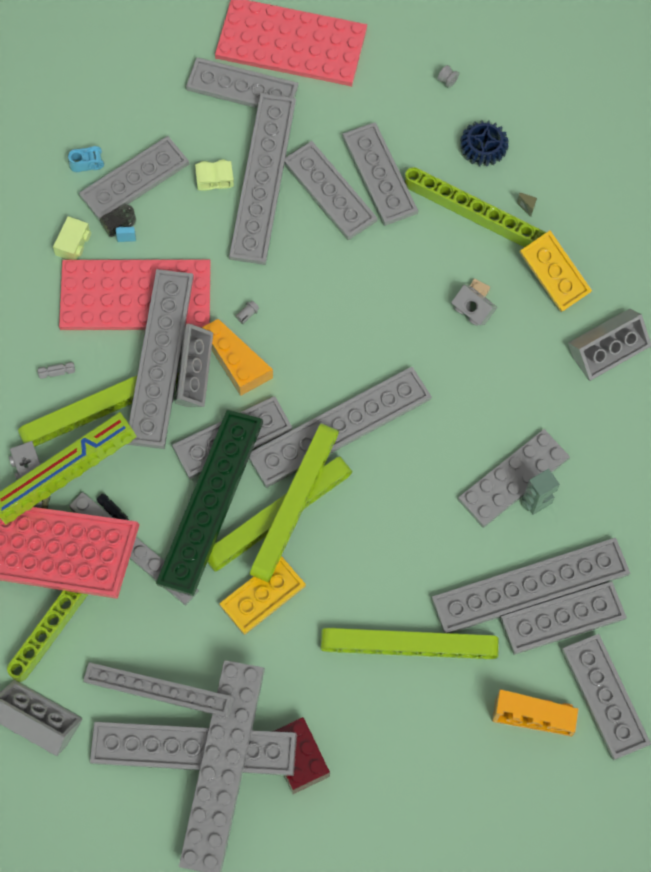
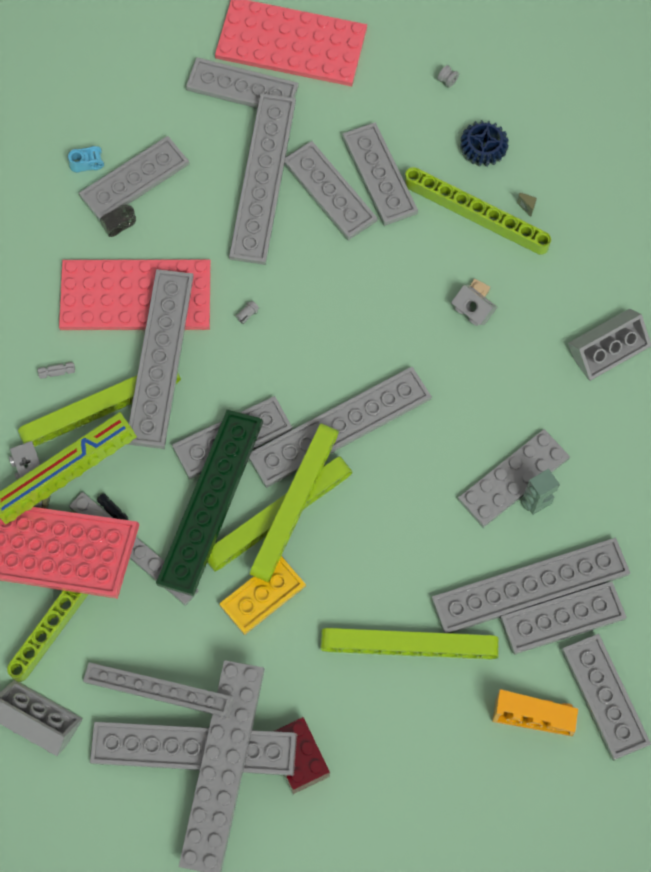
(72, 239): yellowish green brick -> none
(125, 234): medium azure tile -> none
(194, 367): light grey slope -> none
(214, 175): yellowish green brick -> none
(238, 360): light orange wedge -> none
(555, 271): yellow plate -> none

